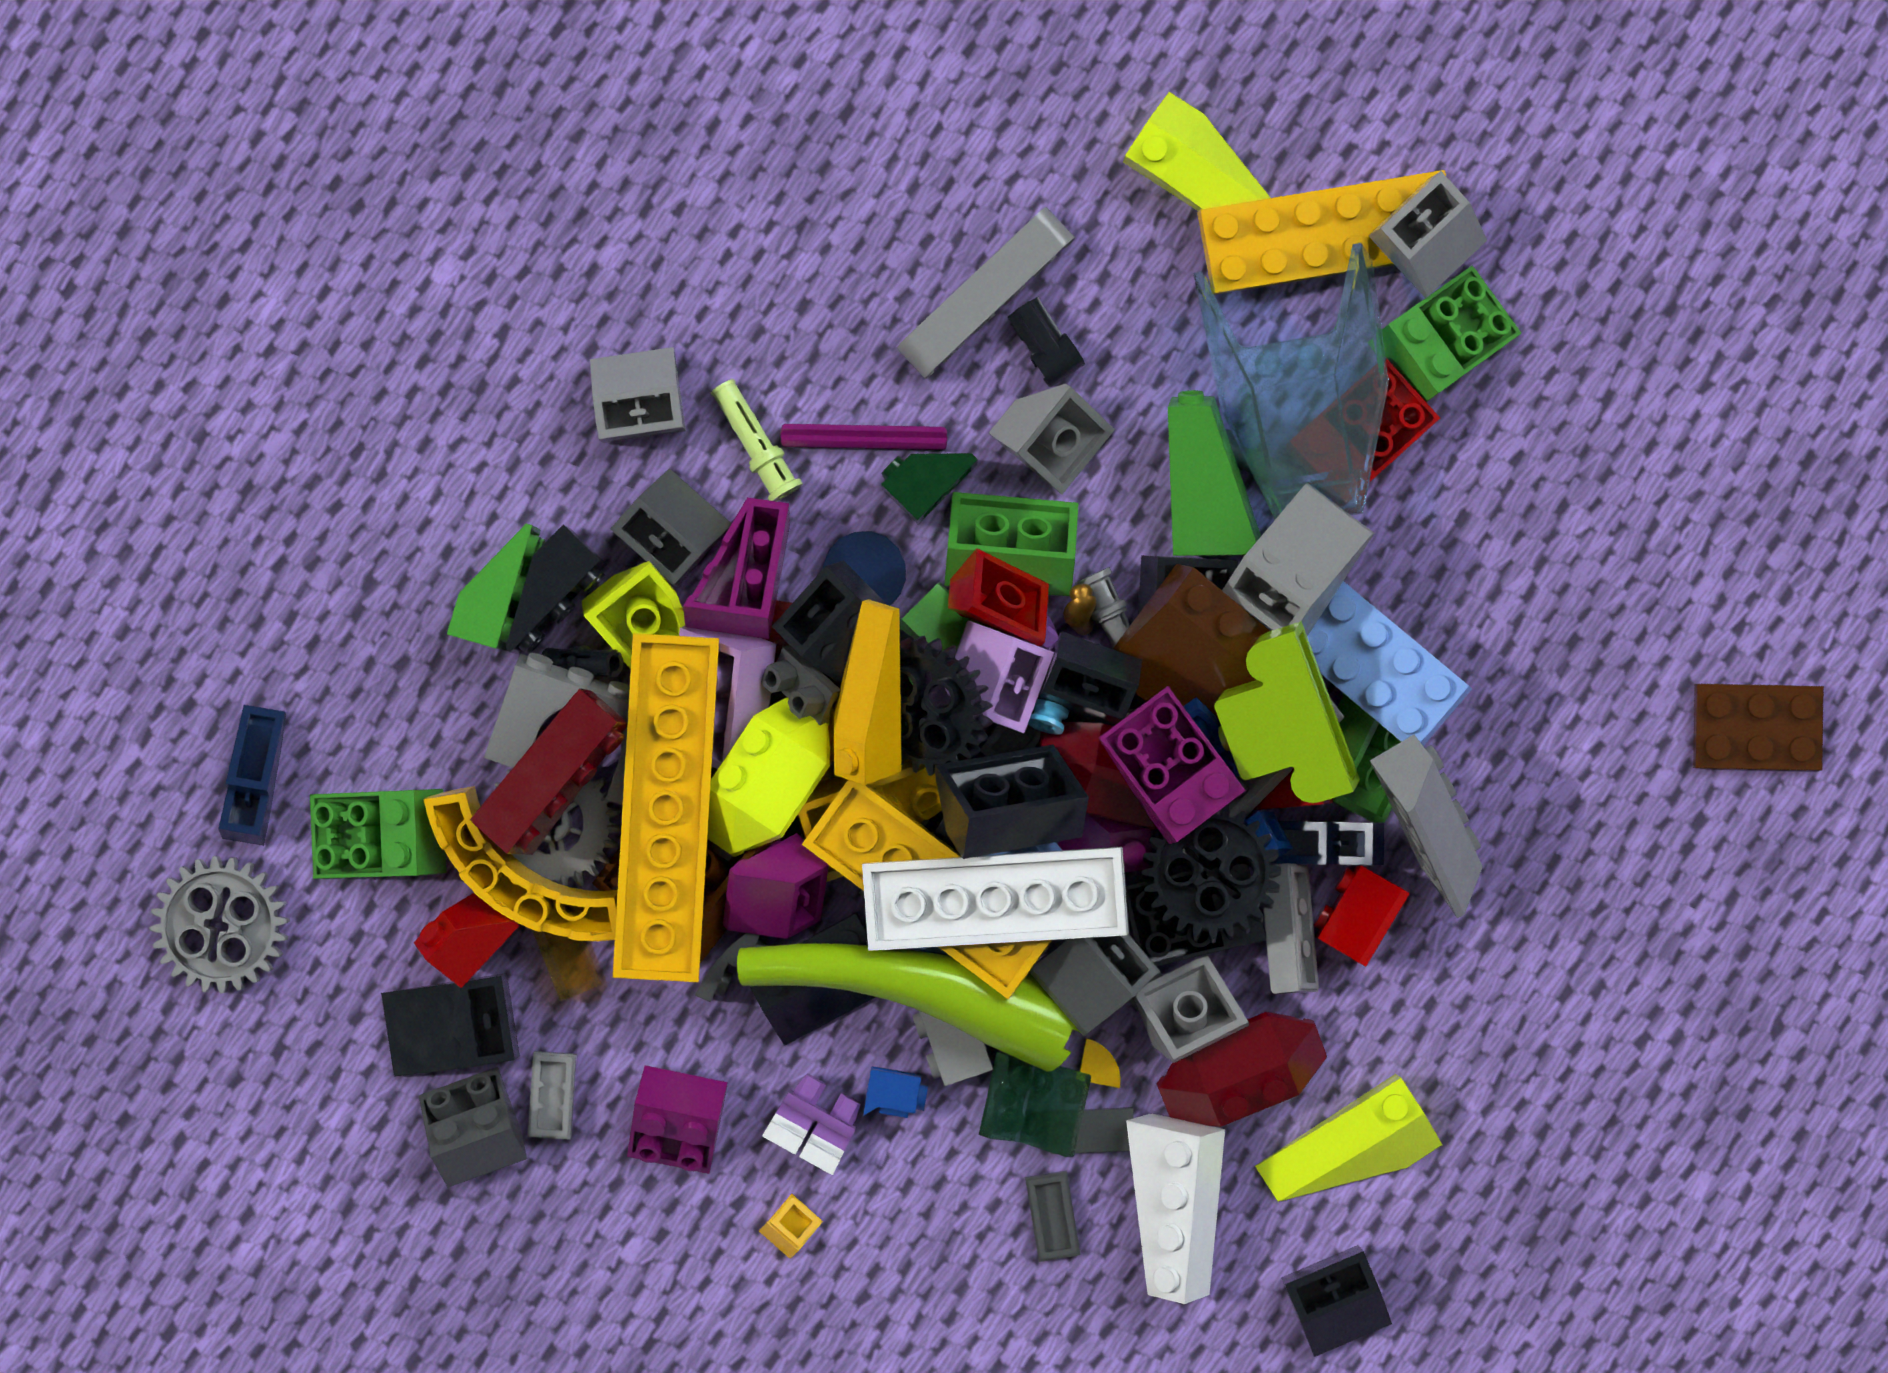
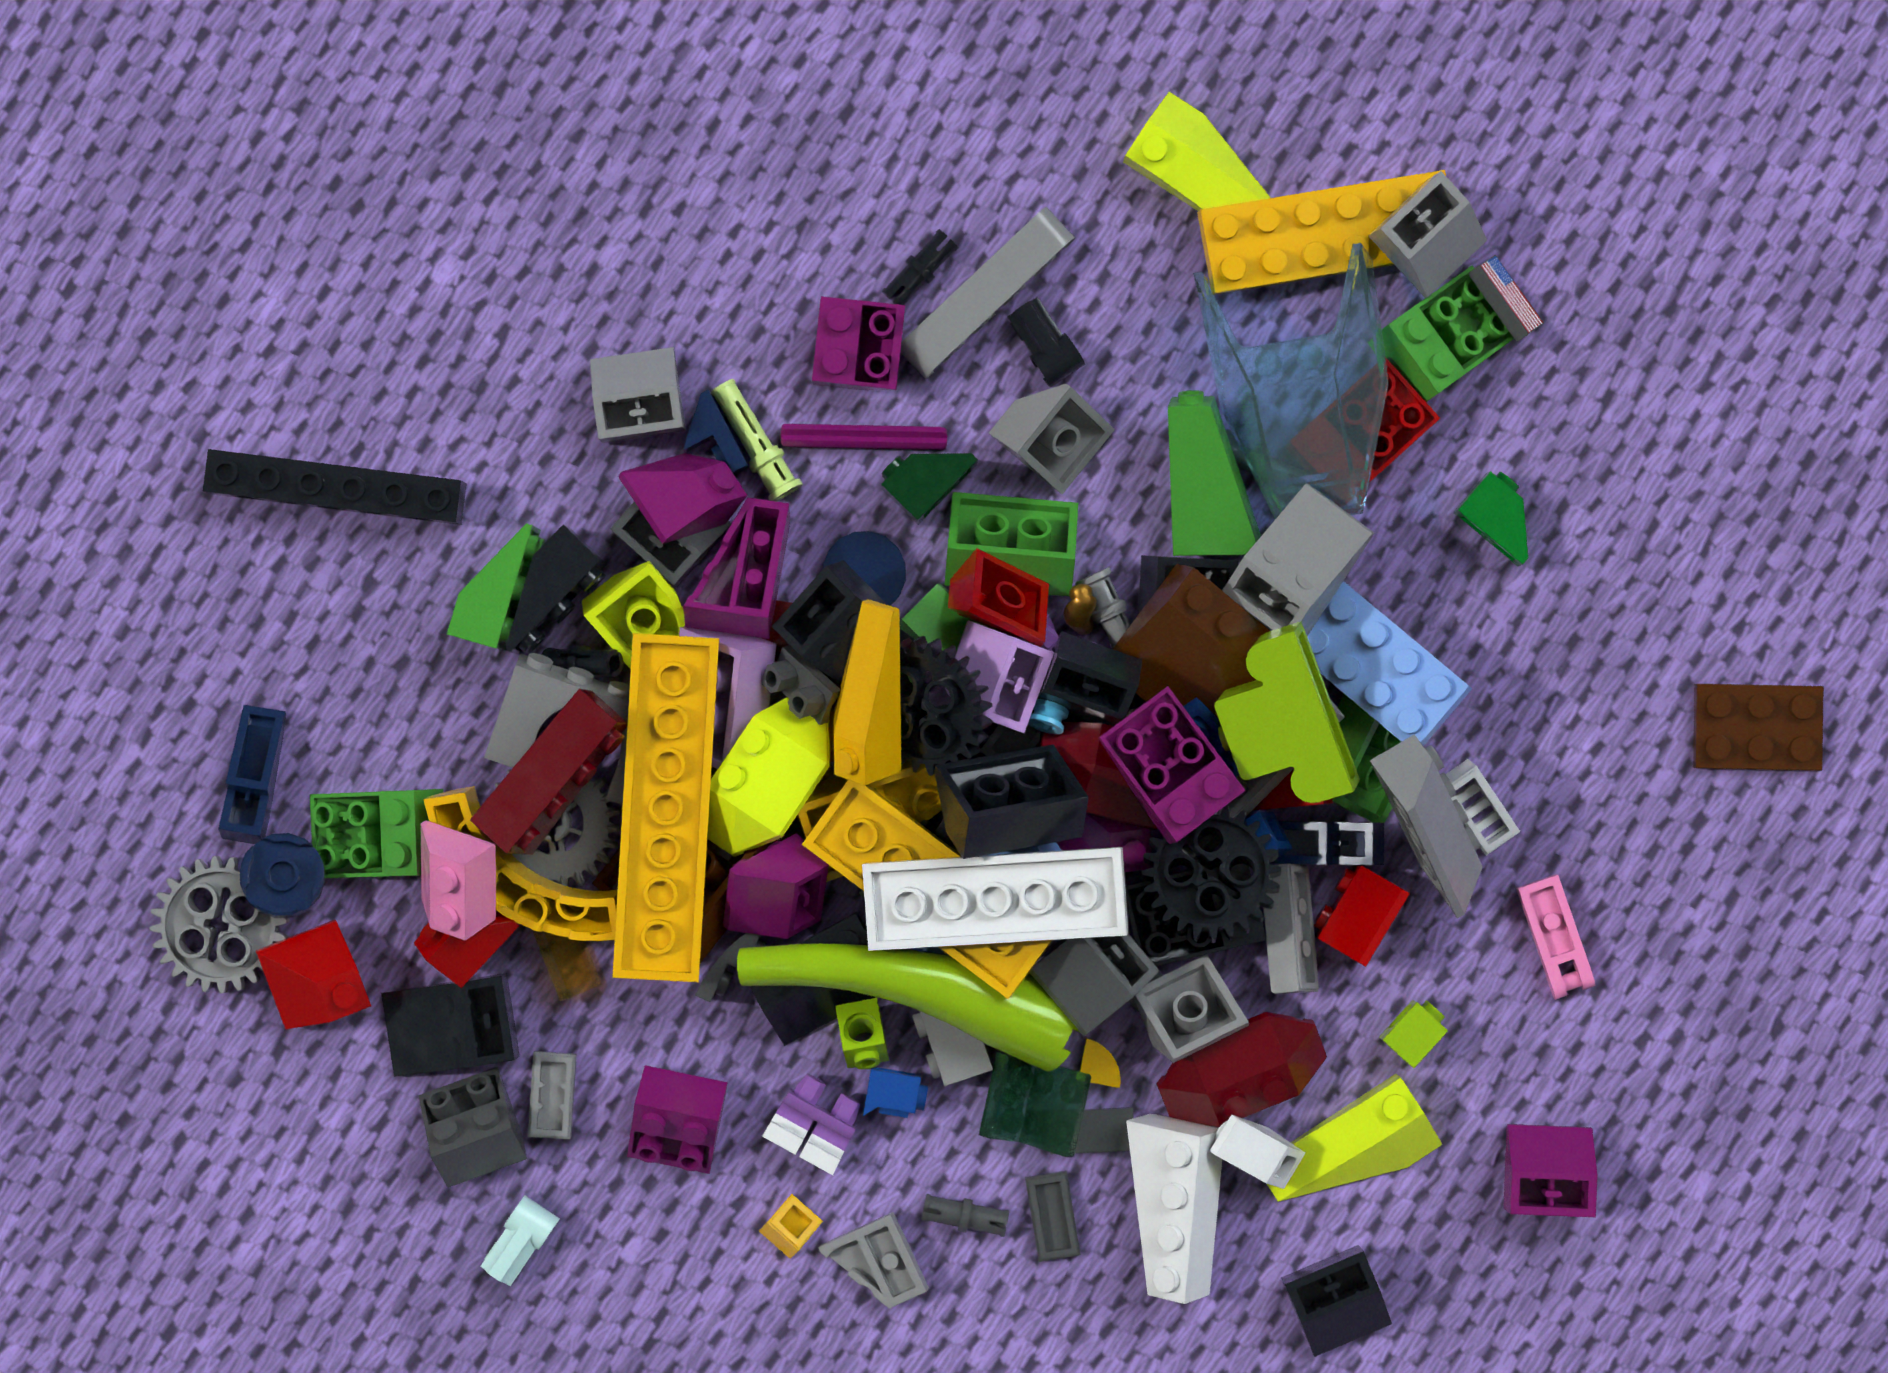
(282, 875): none -> dark blue tile
(313, 977): none -> red slope
(334, 487): none -> black brick
(457, 880): none -> bright pink slope
(524, 1232): none -> light aqua piece
(684, 494): none -> magenta slope
(710, 424): none -> dark blue slope
(858, 344): none -> magenta slope
(862, 1018): none -> lime brick
(879, 1259): none -> light grey wing
(920, 268): none -> black pin
(965, 1215): none -> dark grey pin
(1257, 1151): none -> white slope
(1415, 1032): none -> lime brick
(1460, 776): none -> white slope
(1497, 515): none -> green slope
(1506, 298): none -> tile
(1550, 1171): none -> magenta slope
(1555, 935): none -> bright pink plate

